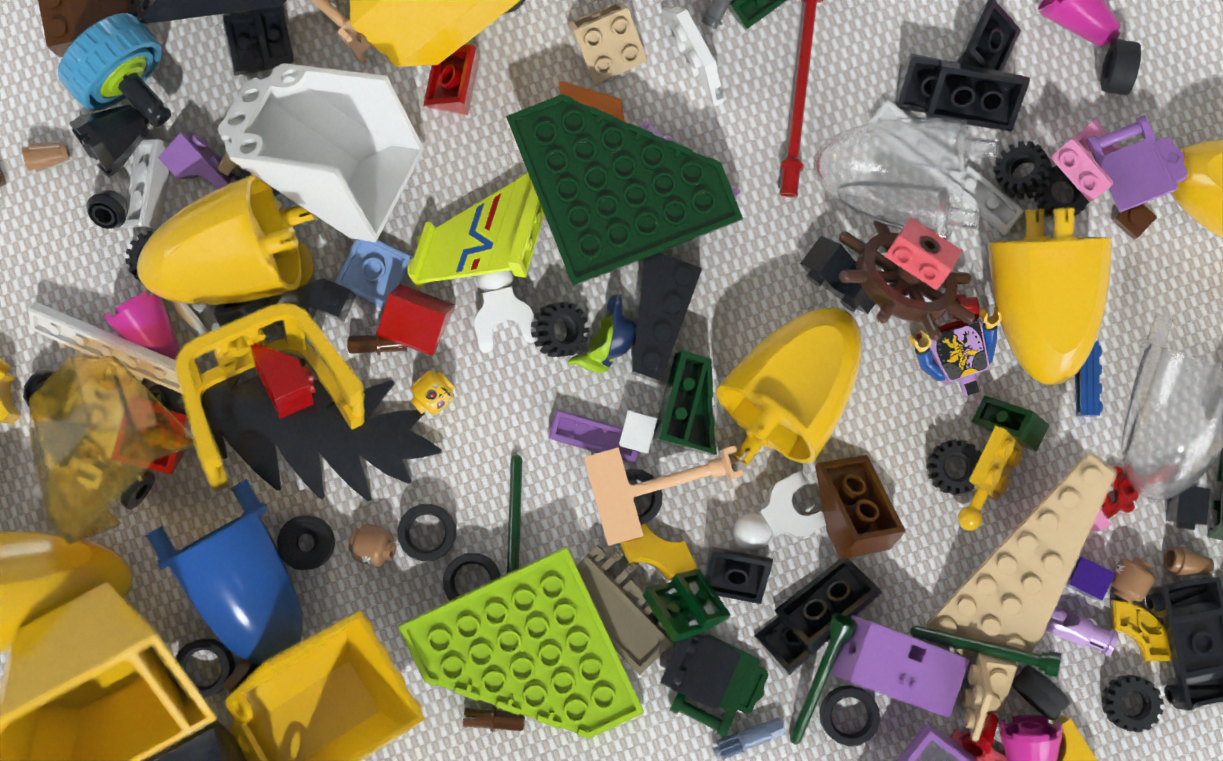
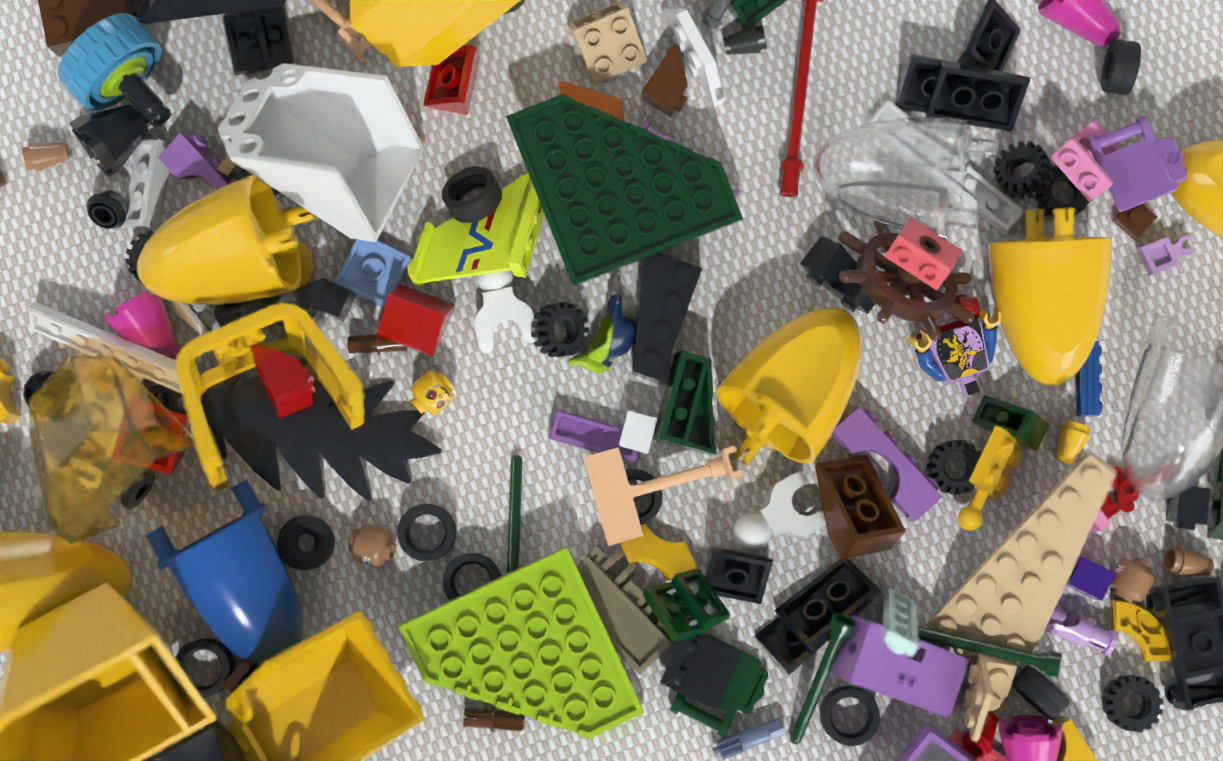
(477, 207): none -> black tyre
(668, 84): none -> reddish brown slope
(746, 41): none -> pearl dark grey cone
(900, 623): none -> light aqua plate
(912, 491): none -> medium lavender arch
(1071, 441): none -> yellow cone
(1162, 254): none -> lavender plate

